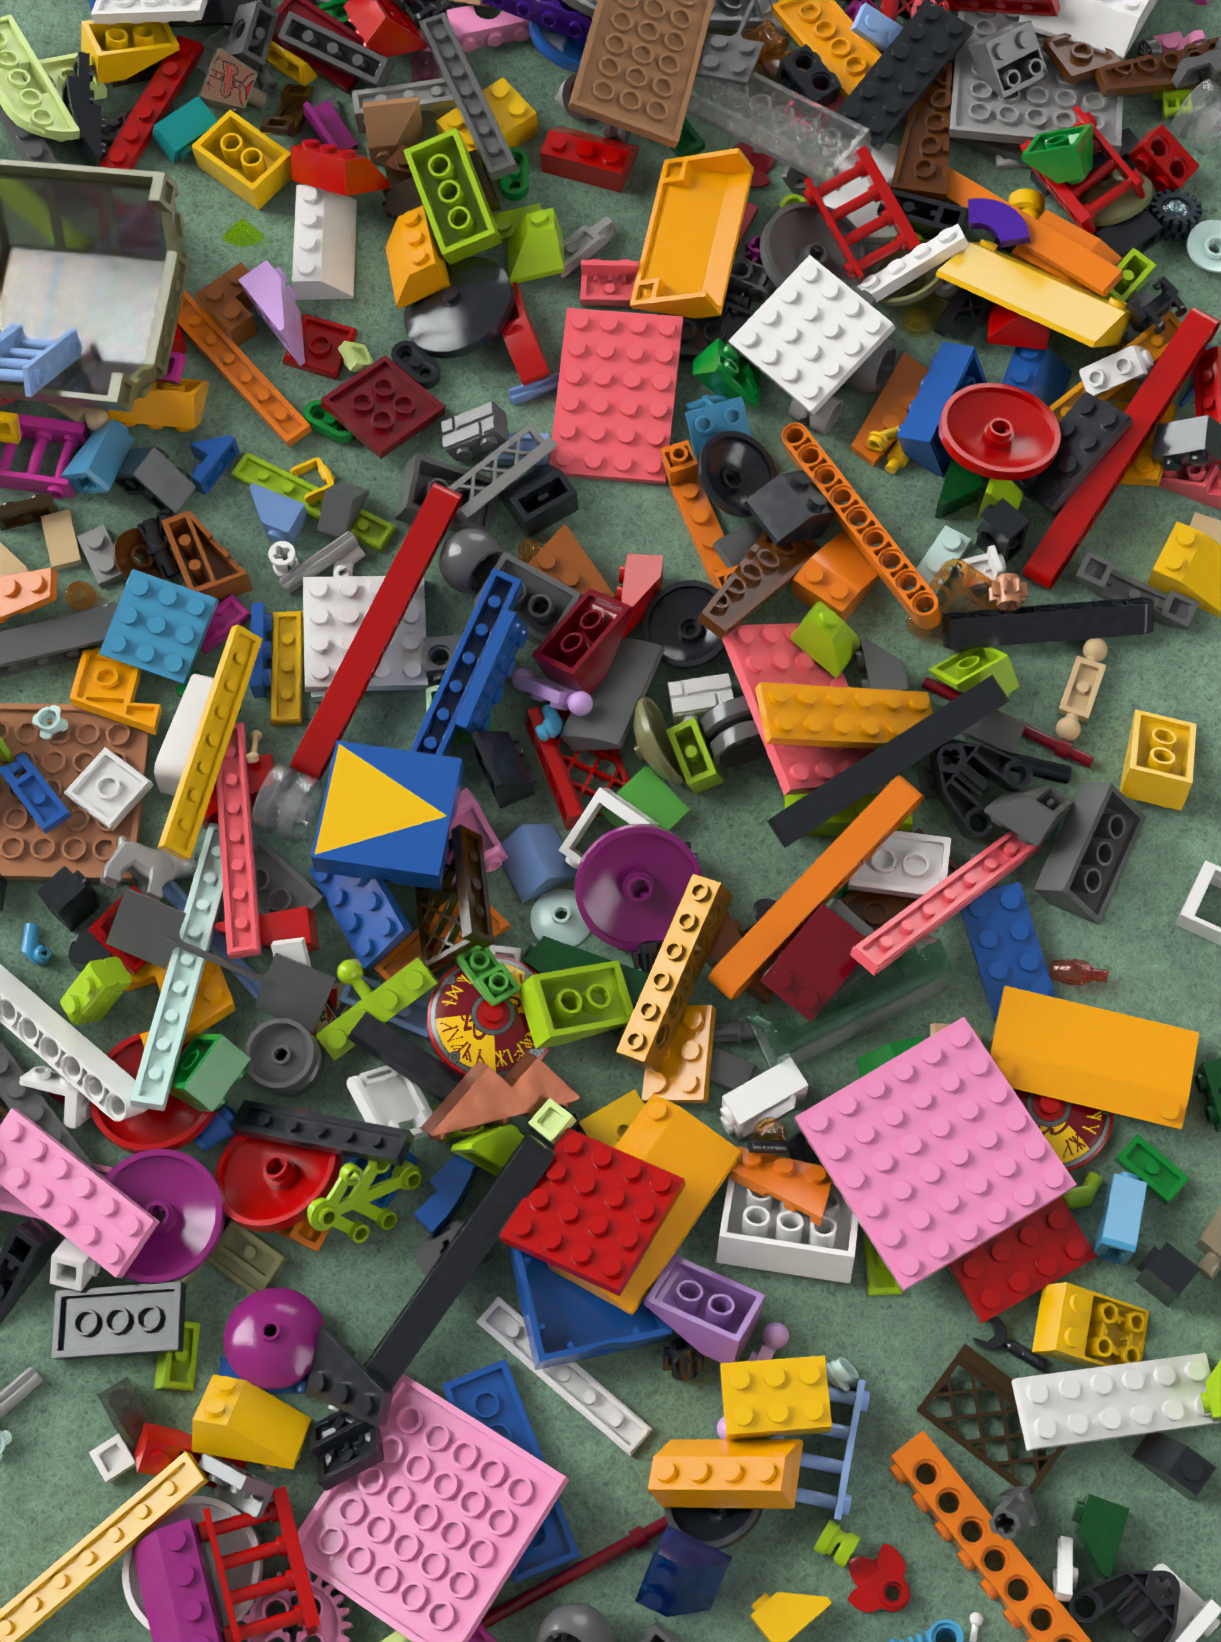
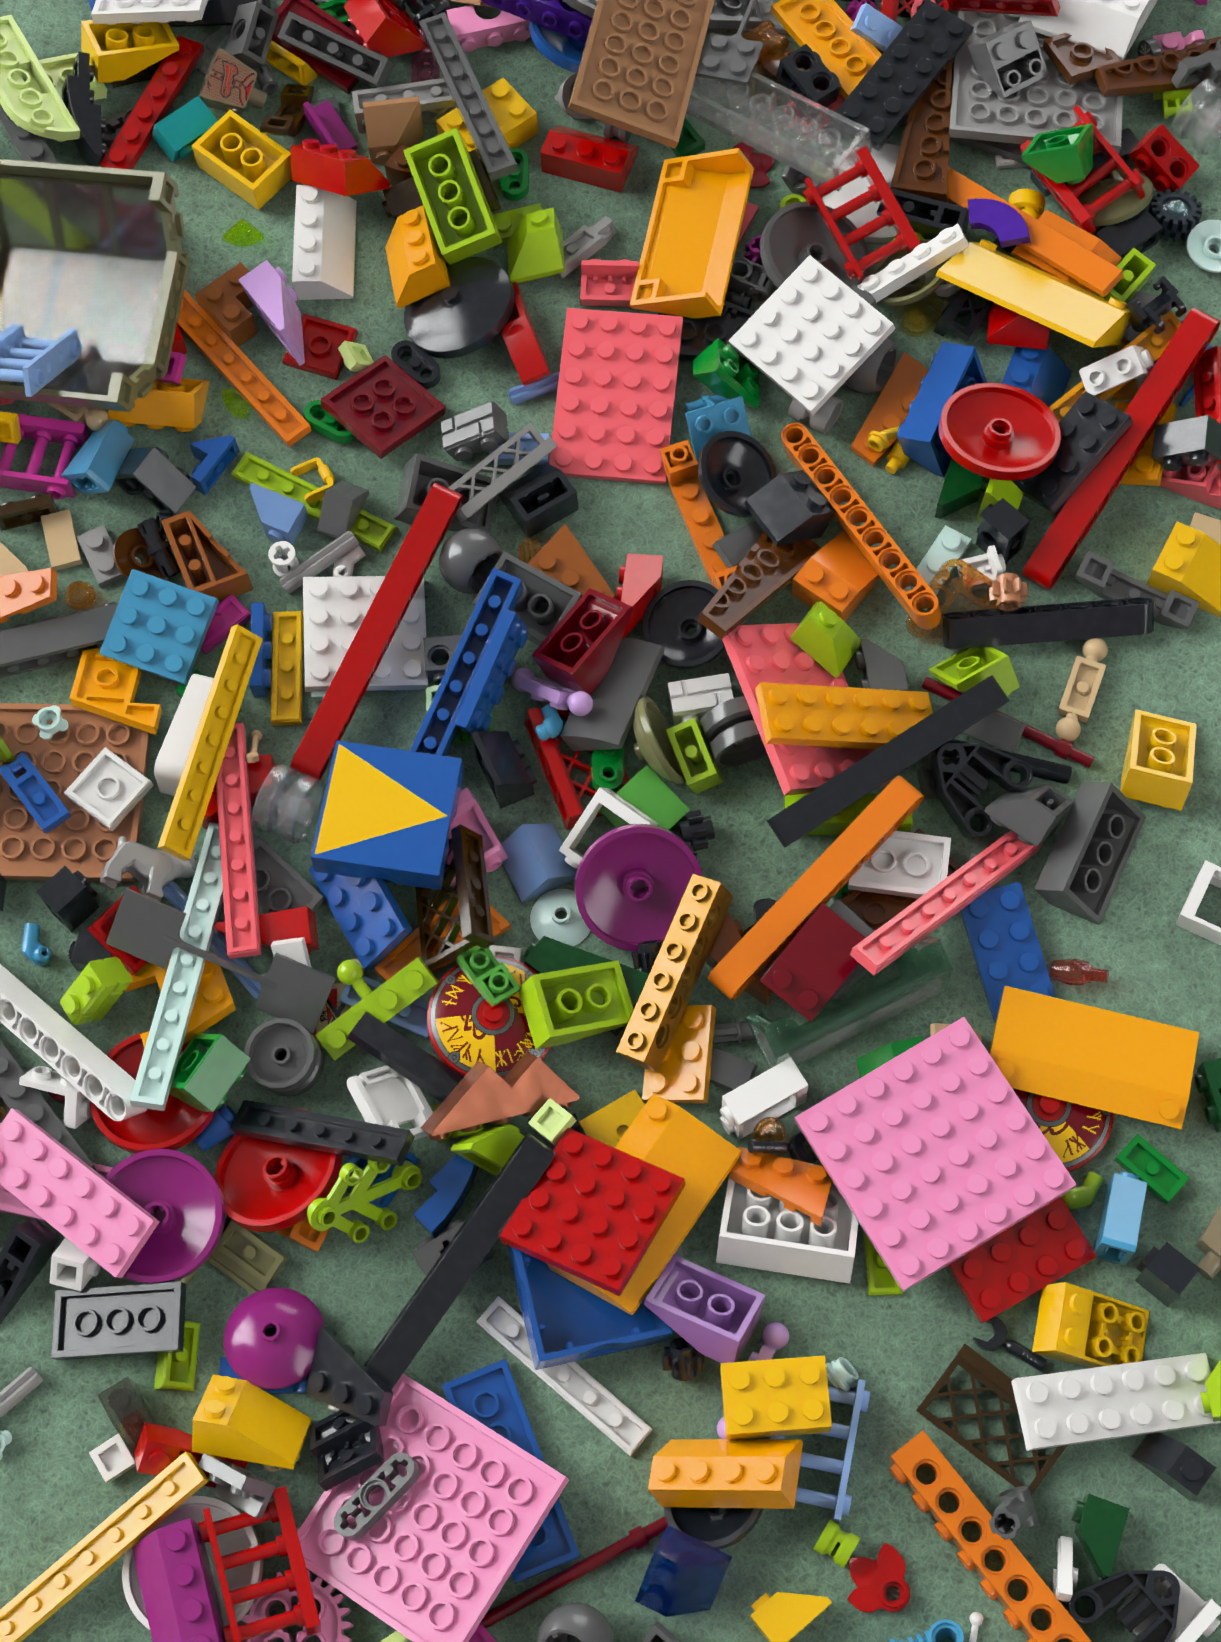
(235, 403): none -> clear neon green tile
(366, 1522): none -> dark grey beam
(607, 761): none -> green plate
(697, 830): none -> black gear

